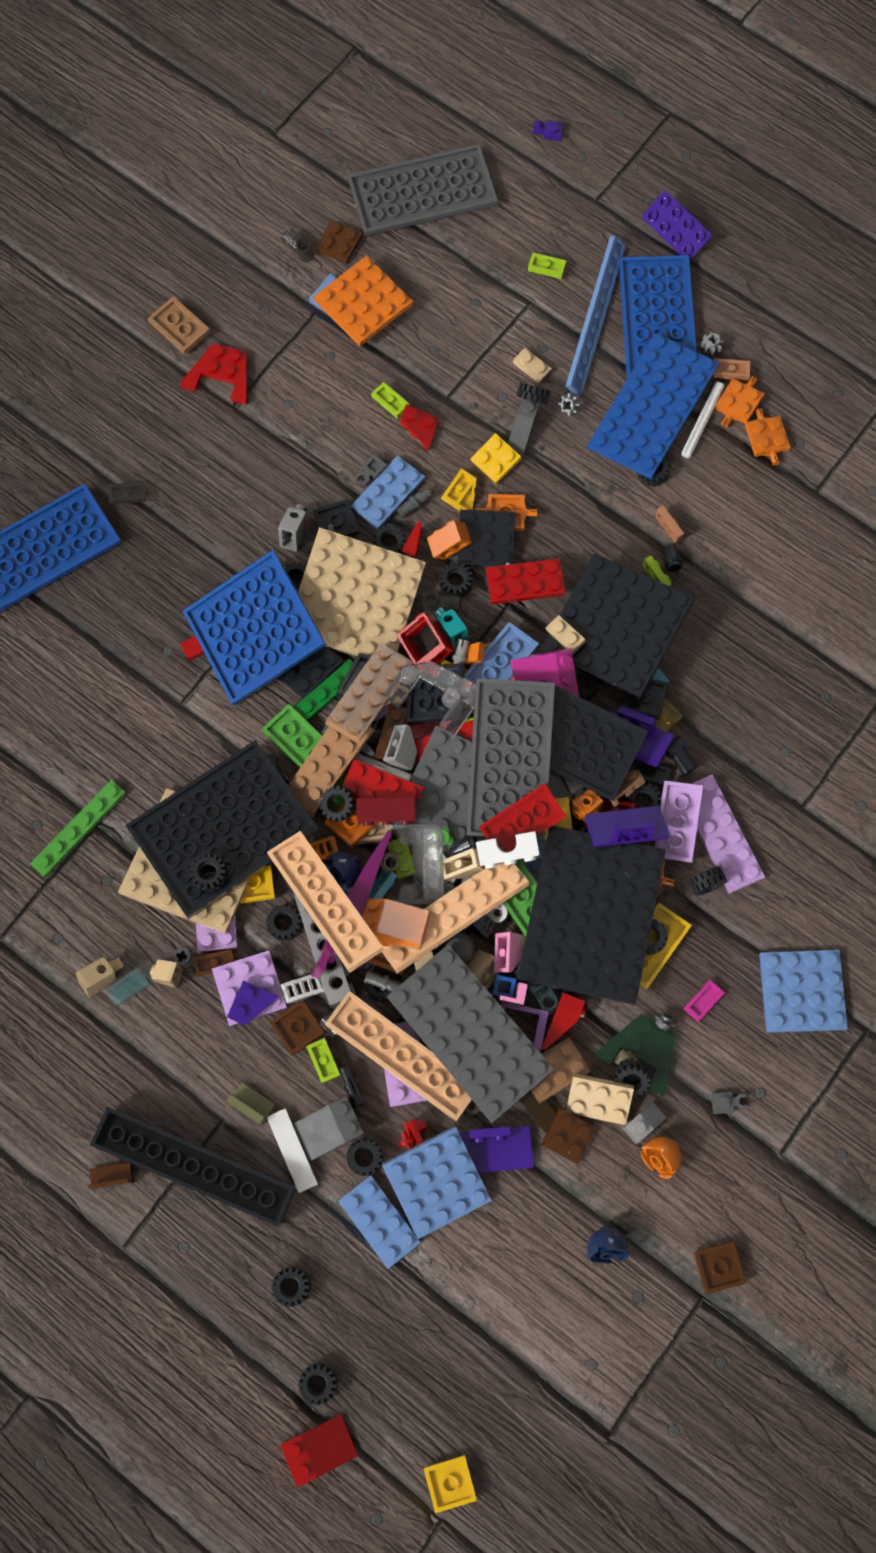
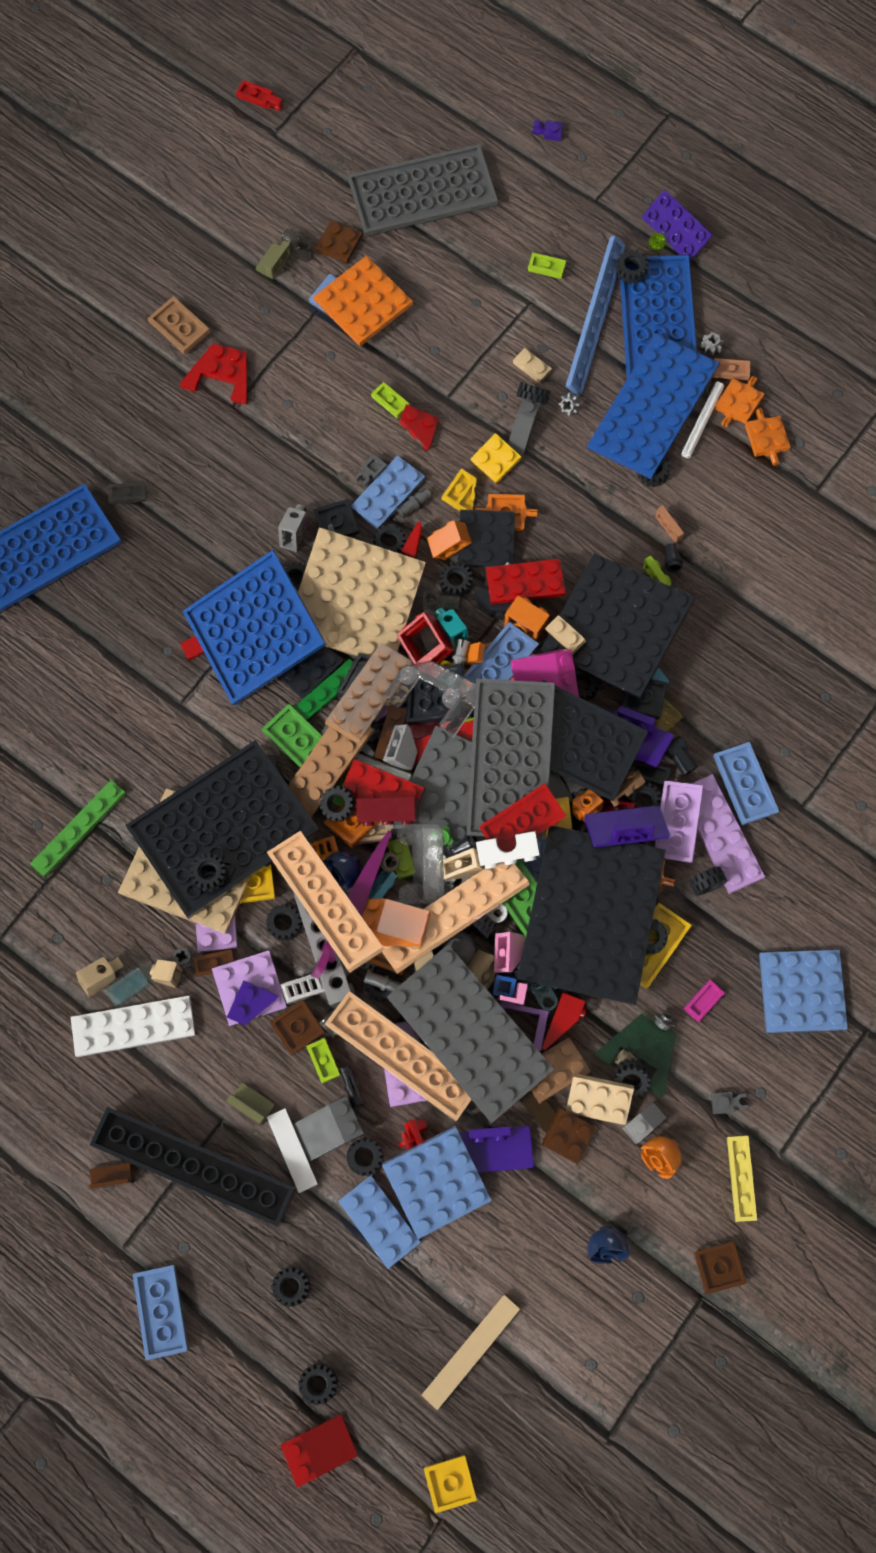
(132, 1026): none -> white plate
(160, 1312): none -> medium blue plate
(259, 96): none -> red hinge
(274, 259): none -> olive panel
(470, 1352): none -> tan tile
(498, 611): none -> black slope
(527, 618): none -> orange brick
(632, 258): none -> black tyre
(657, 237): none -> clear neon green plate
(741, 1178): none -> light yellow plate
(745, 783): none -> medium blue plate

